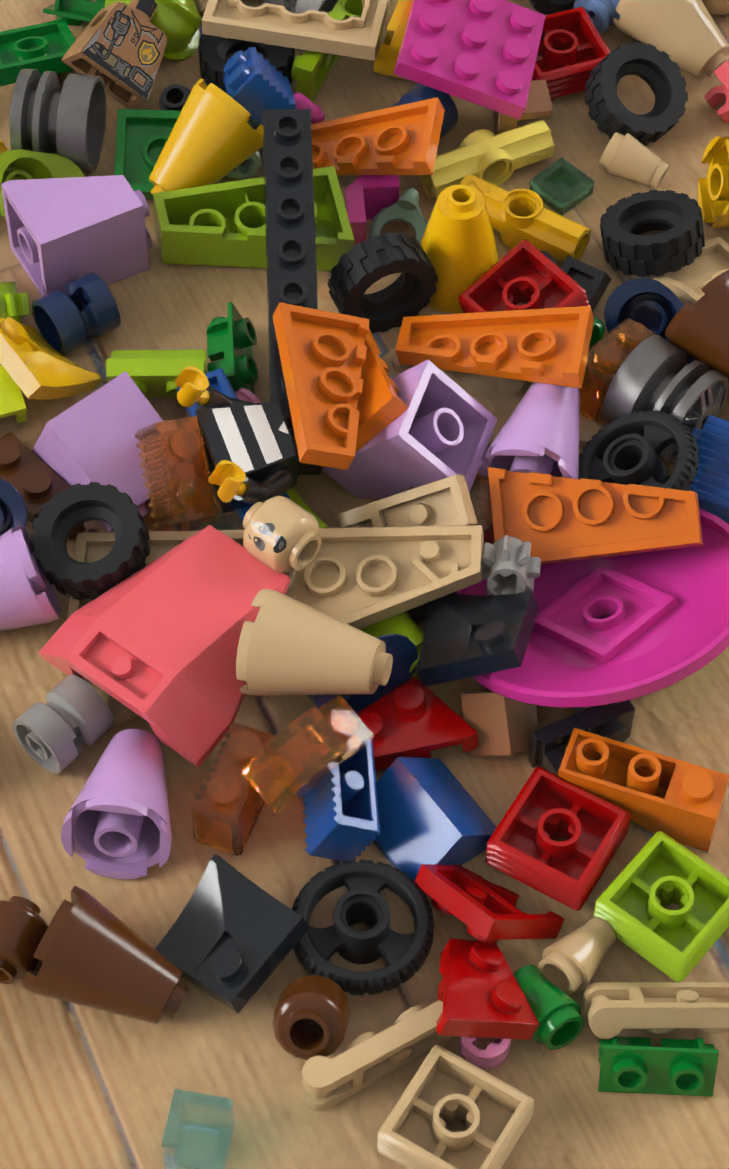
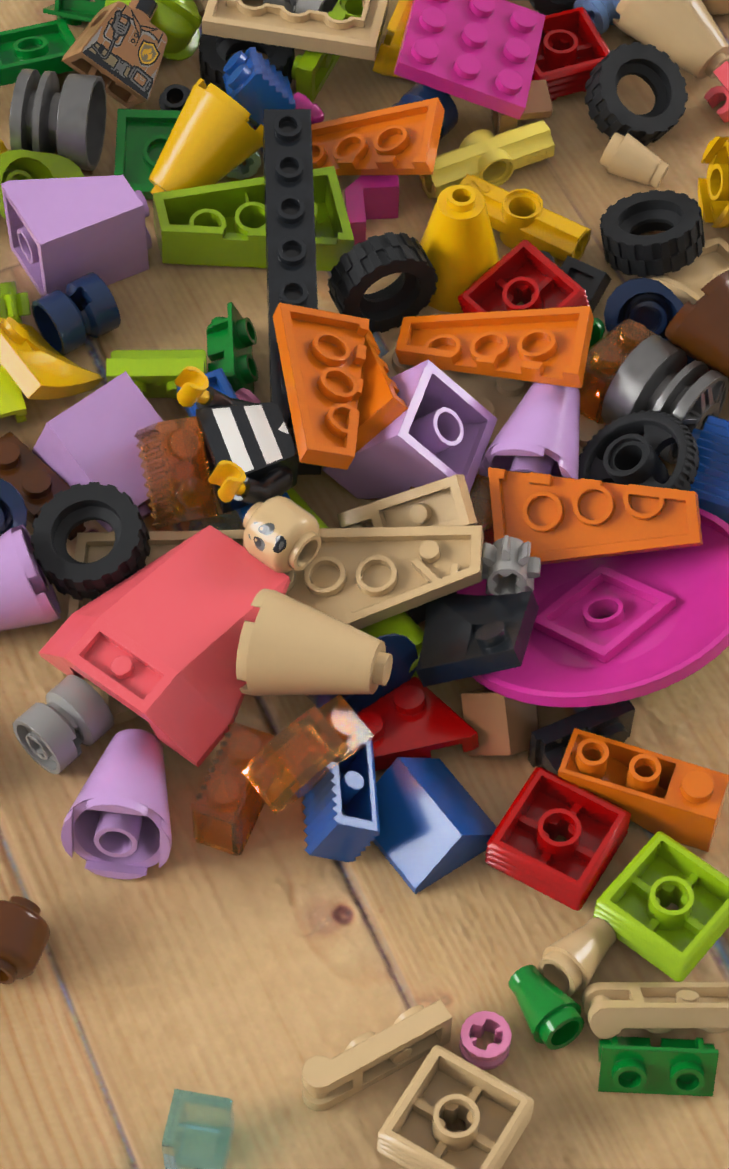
(103, 964): reddish brown cone -> none
(231, 935): black plate -> none
(311, 1017): reddish brown head -> none
(364, 904): black wheel -> none
(404, 210): sand green piece -> none
(481, 994): red wing -> none
(483, 905): red wing -> none
(562, 186): clear green plate -> none

